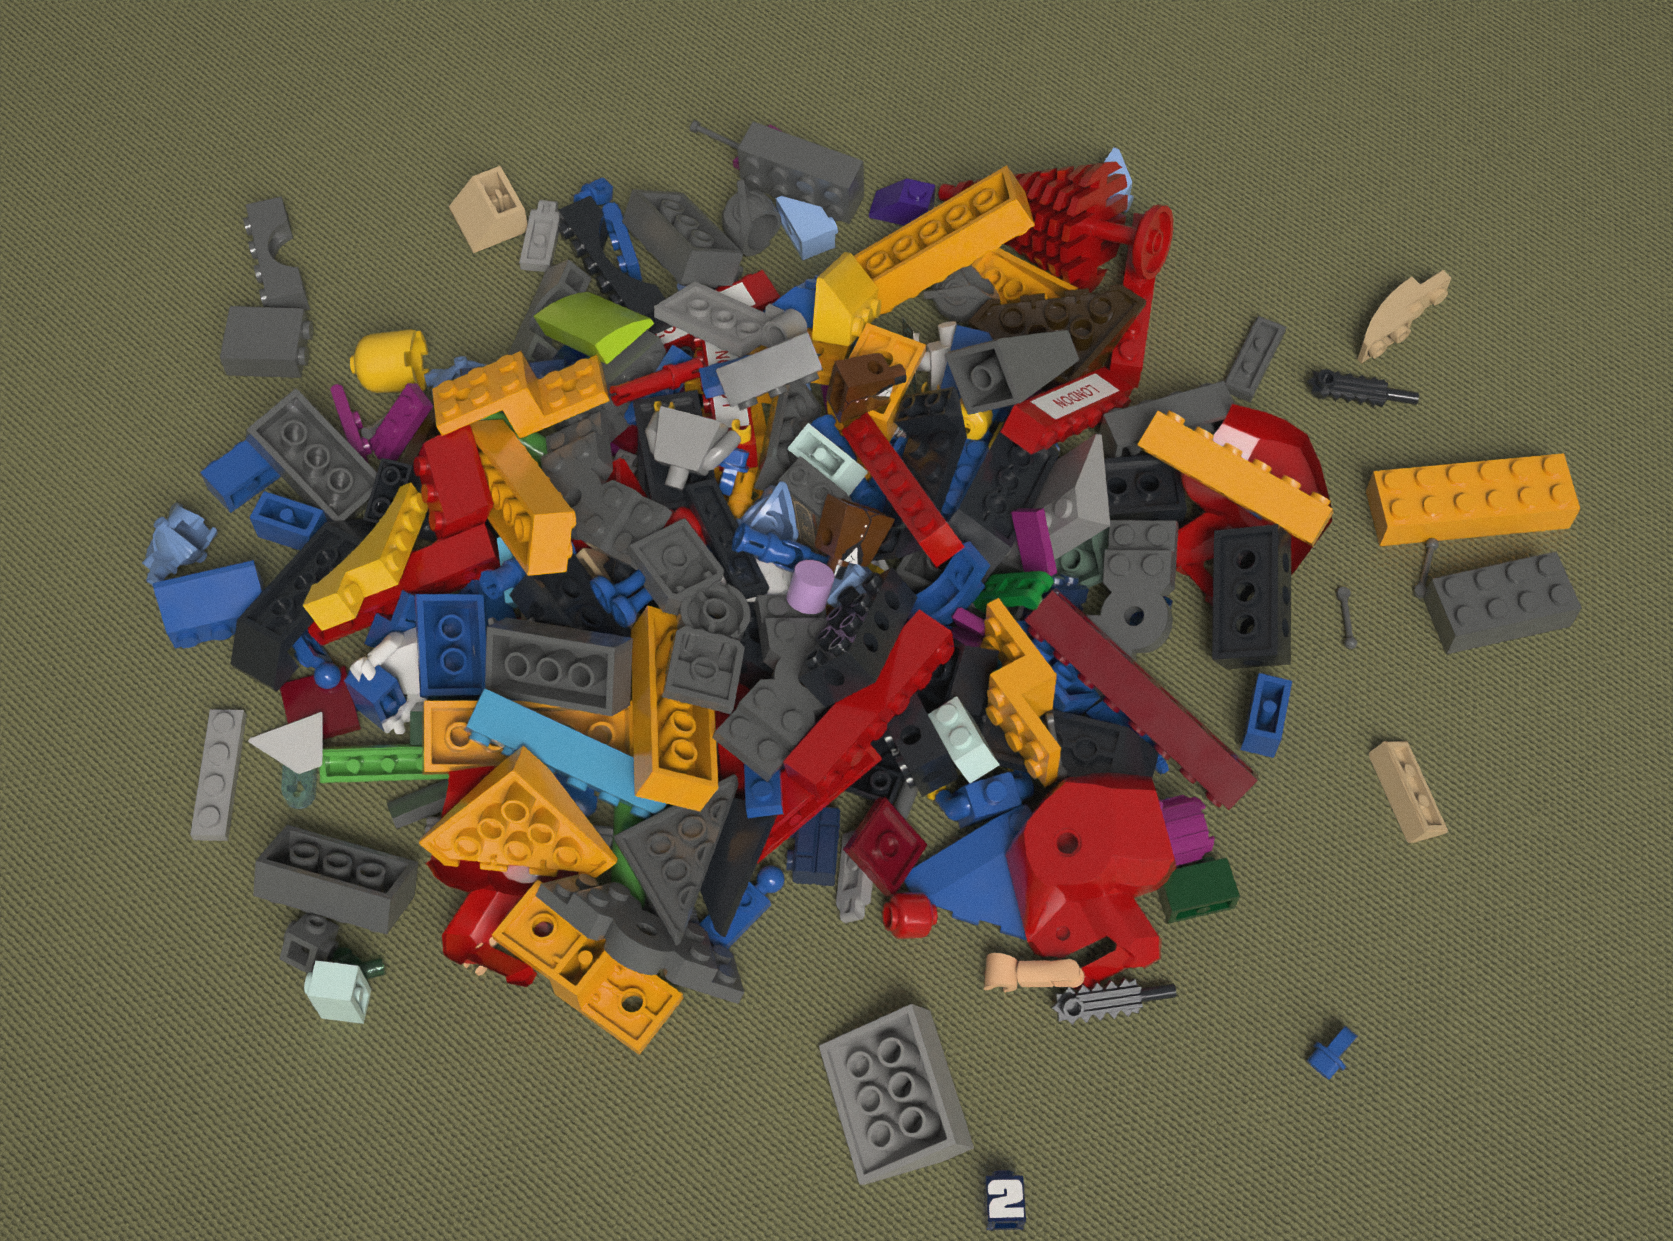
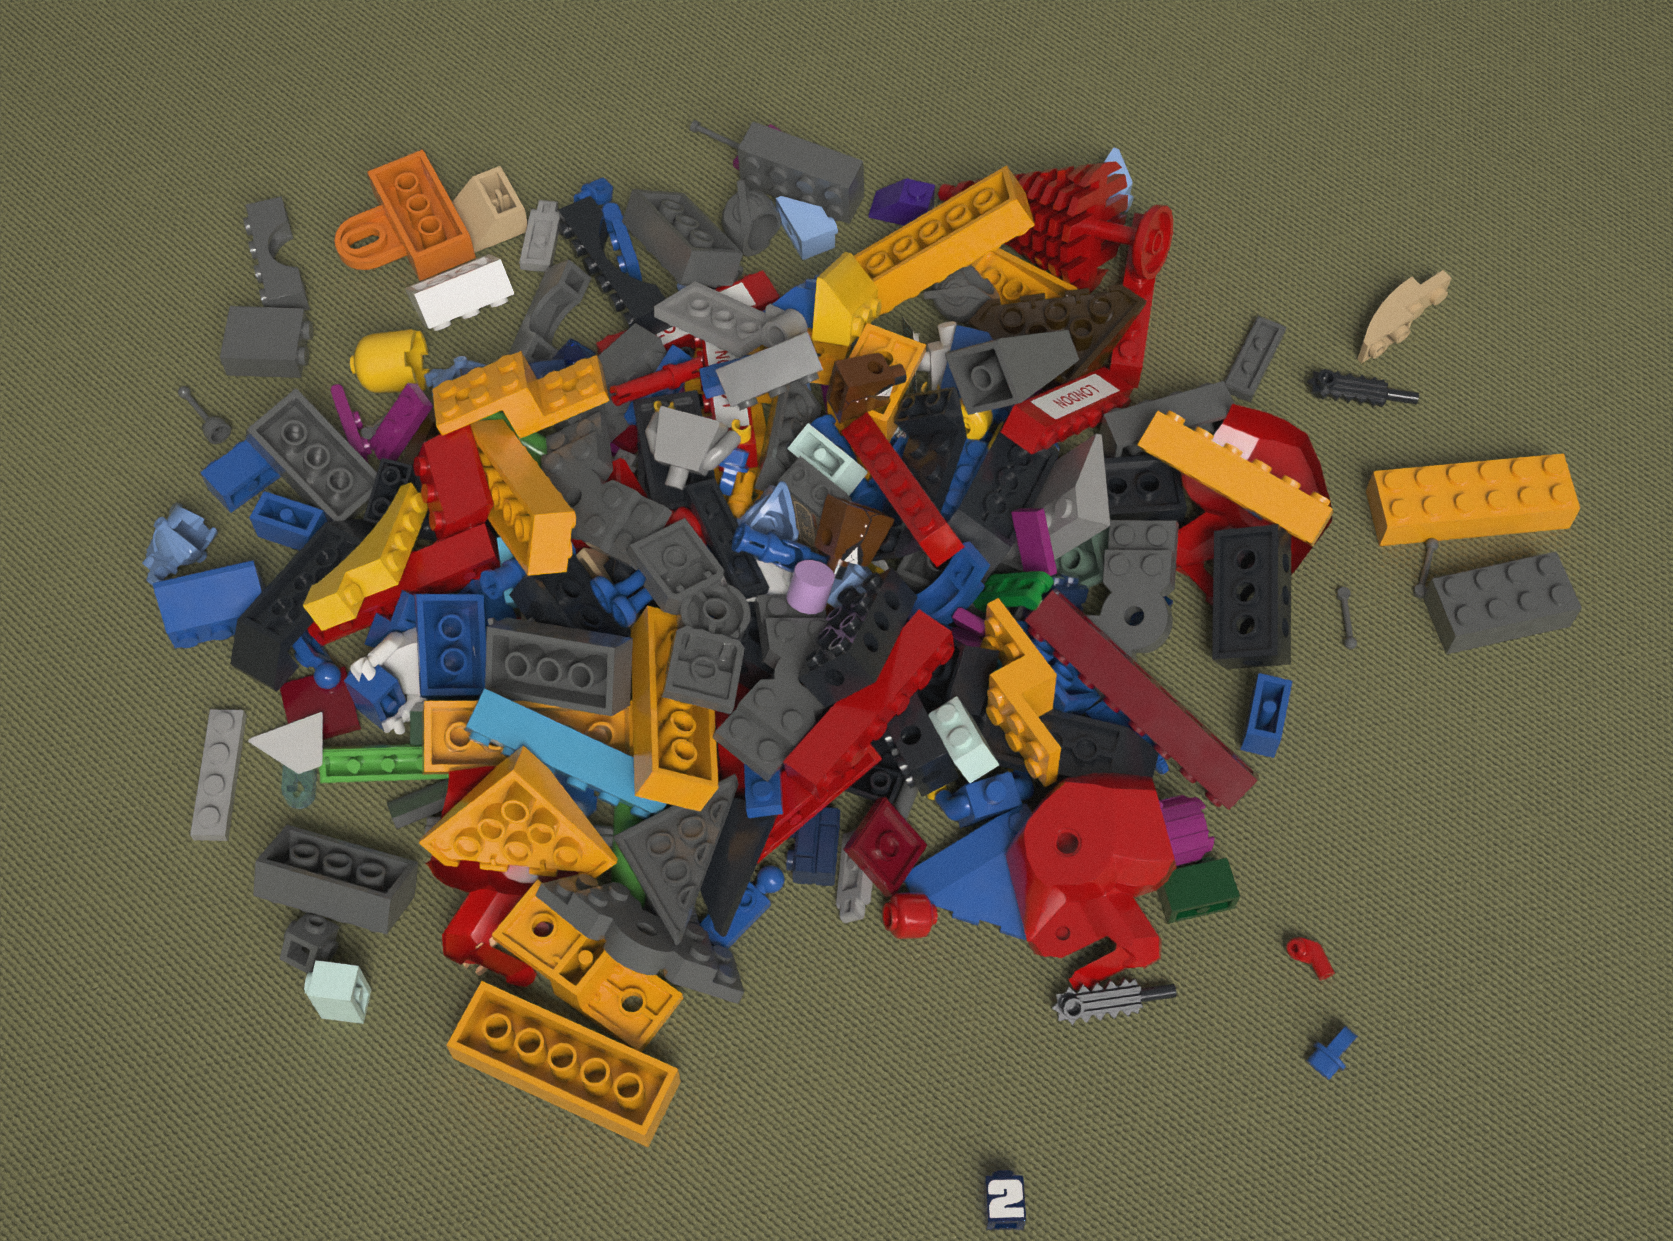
(211, 424): none -> dark grey hinge
(370, 968): clear green arm -> none
(411, 221): none -> orange brick
(460, 292): none -> white slope
(564, 1063): none -> light orange brick
(592, 325): lime slope -> none
(895, 1095): light grey slope -> none
(1007, 972): light nougat piece -> none
(1049, 718): dark grey hinge -> none
(1310, 953): none -> red arm
(1407, 791): tan slope -> none

